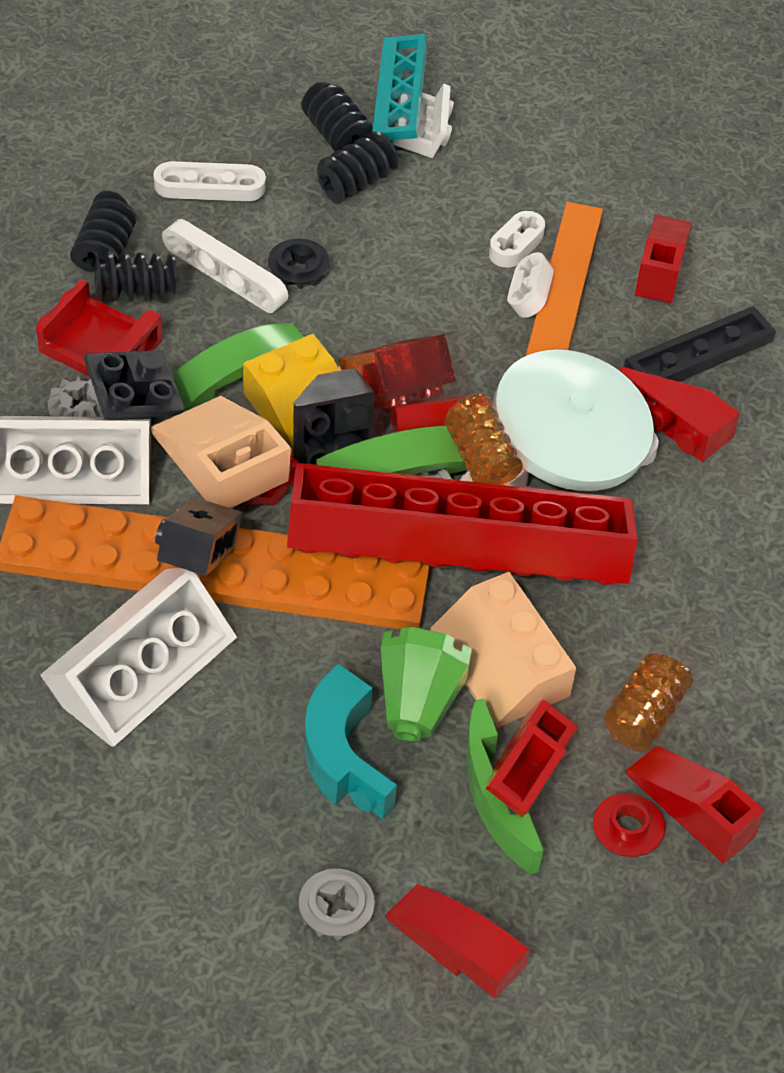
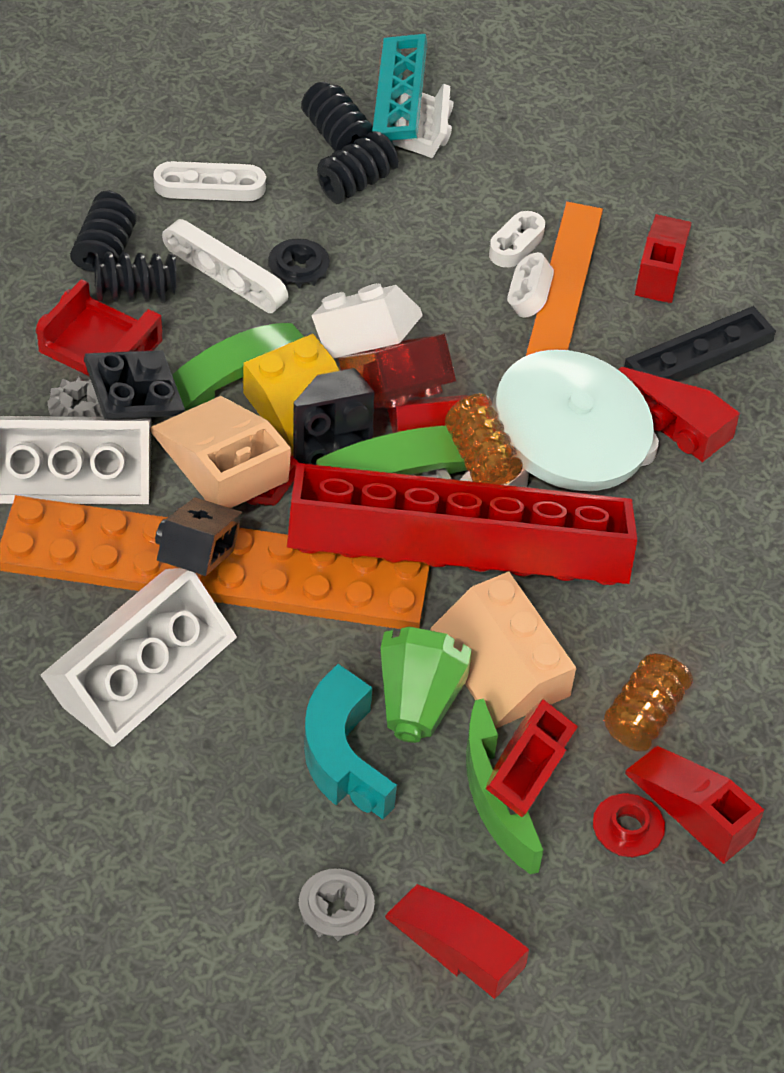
(365, 320): none -> white slope

